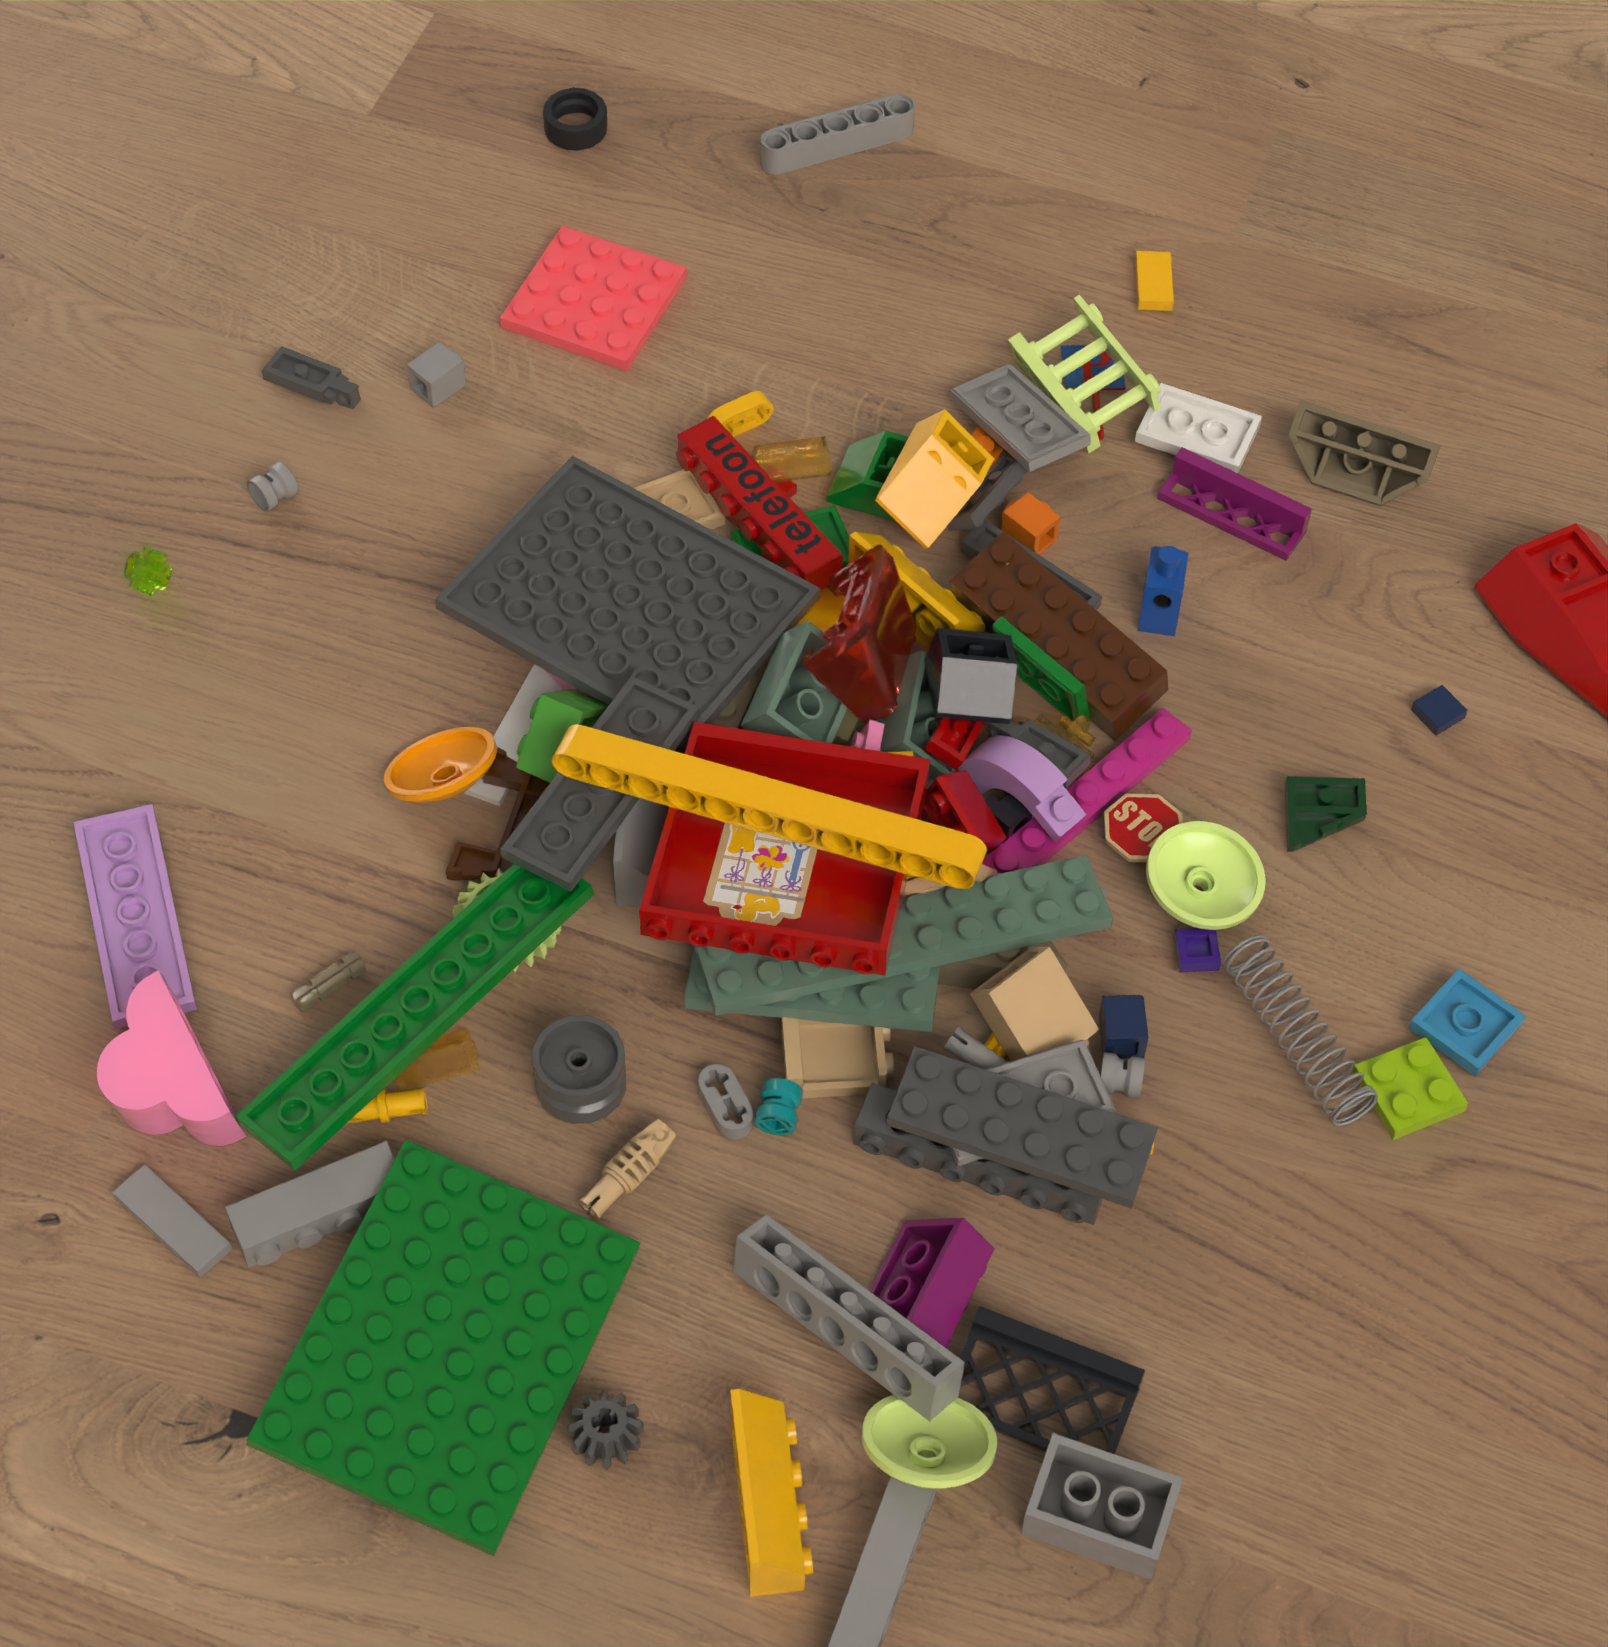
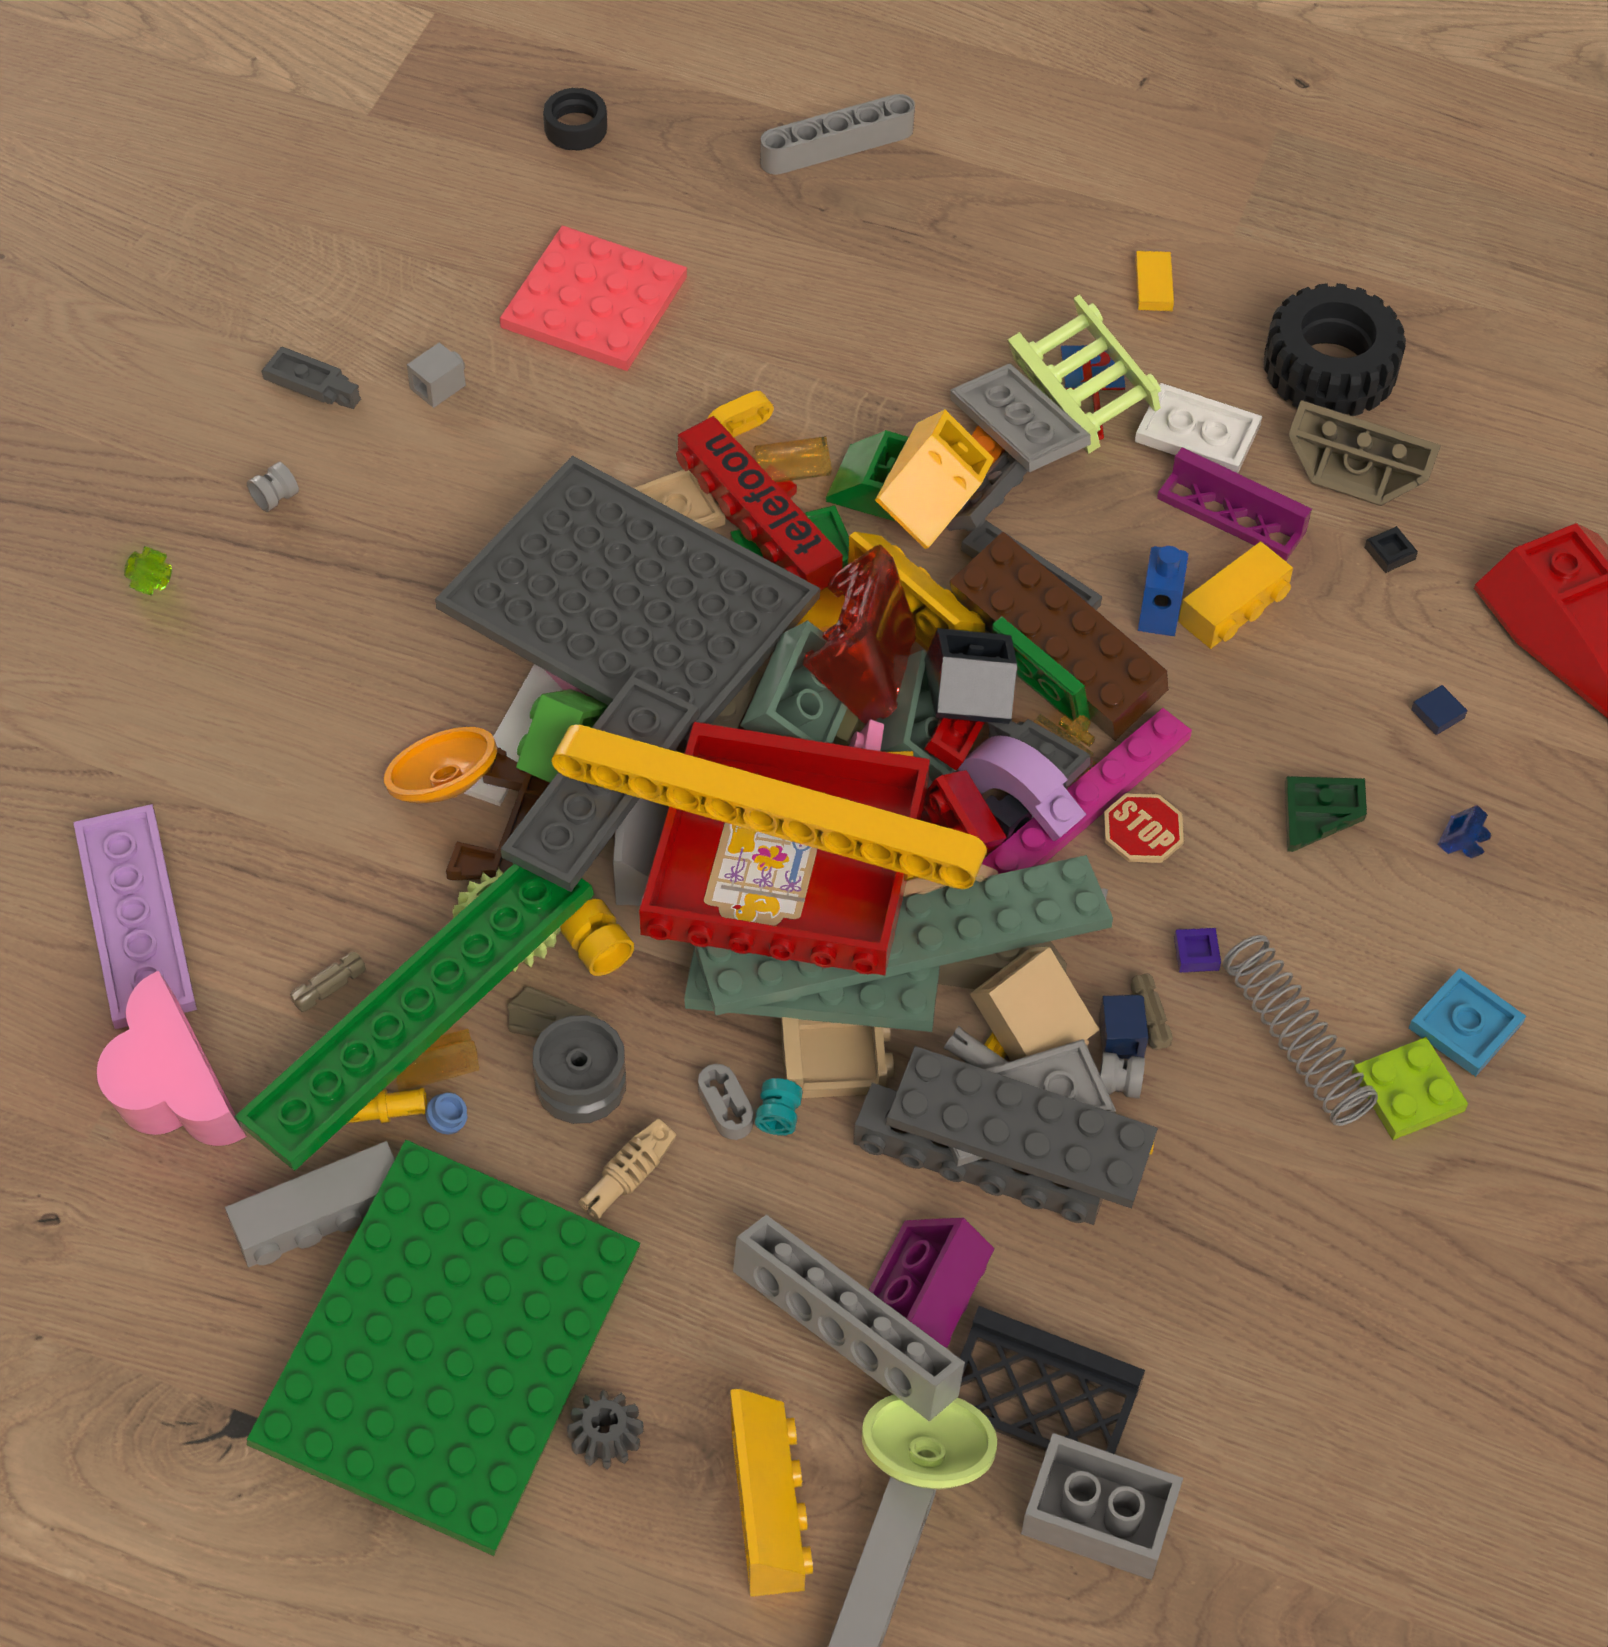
(172, 1221): light grey tile -> none
(446, 1113): none -> medium blue plate
(536, 1010): none -> dark tan piece
(598, 938): none -> yellow wheel
(1031, 523): orange brick -> none
(1159, 1032): none -> dark tan axle
(1208, 858): yellowish green dish -> none
(1236, 595): none -> yellow brick
(1338, 318): none -> black tyre
(1391, 549): none -> black tile
(1464, 831): none -> clear blue tile

